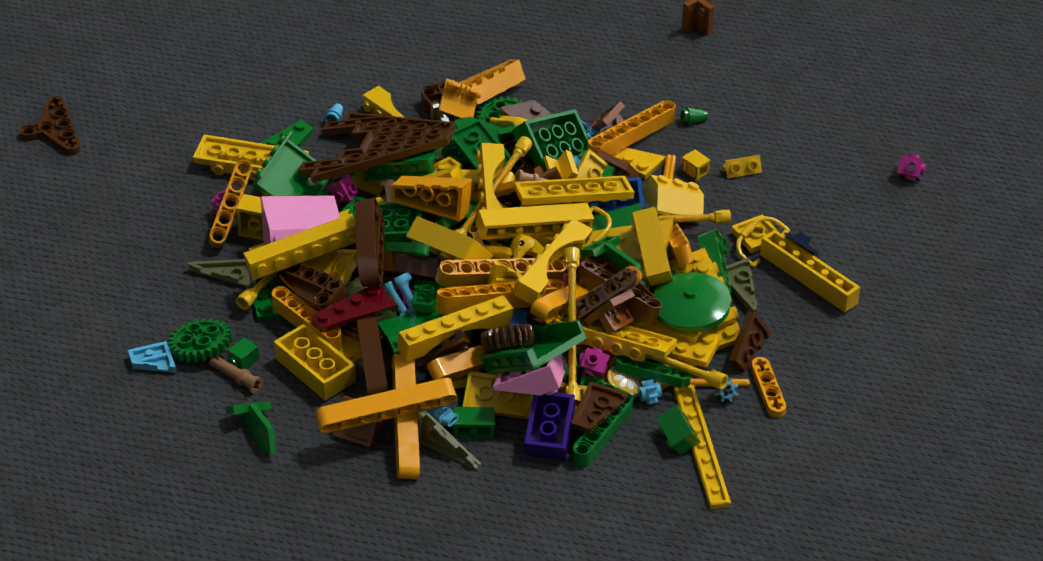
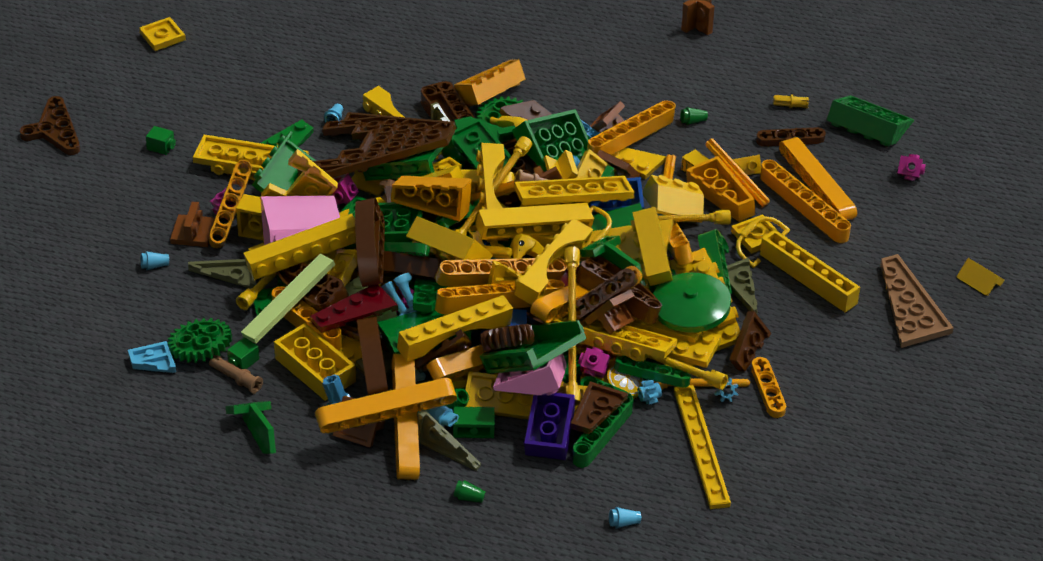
(153, 260): none -> medium azure cone
(160, 140): none -> green brick
(162, 33): none -> yellow plate
(192, 228): none -> dark orange bracket
(288, 298): none -> yellowish green tile
(311, 181): none -> yellow wing
(334, 389): none -> dark azure piece
(459, 99): light orange hinge -> none
(462, 399): none -> green cone
(469, 492): none -> green cone
(623, 517): none -> medium azure cone
(678, 430): green brick -> none
(722, 188): none -> light orange wedge
(751, 187): none -> light orange axle
(765, 137): none -> reddish brown beam
(790, 101): none -> yellow axle
(803, 241): dark blue piece -> none
(805, 201): none -> light orange beam
(817, 177): none -> light orange beam
(868, 120): none -> green slope
(913, 309): none -> medium nougat wing
(979, 277): none -> yellow panel

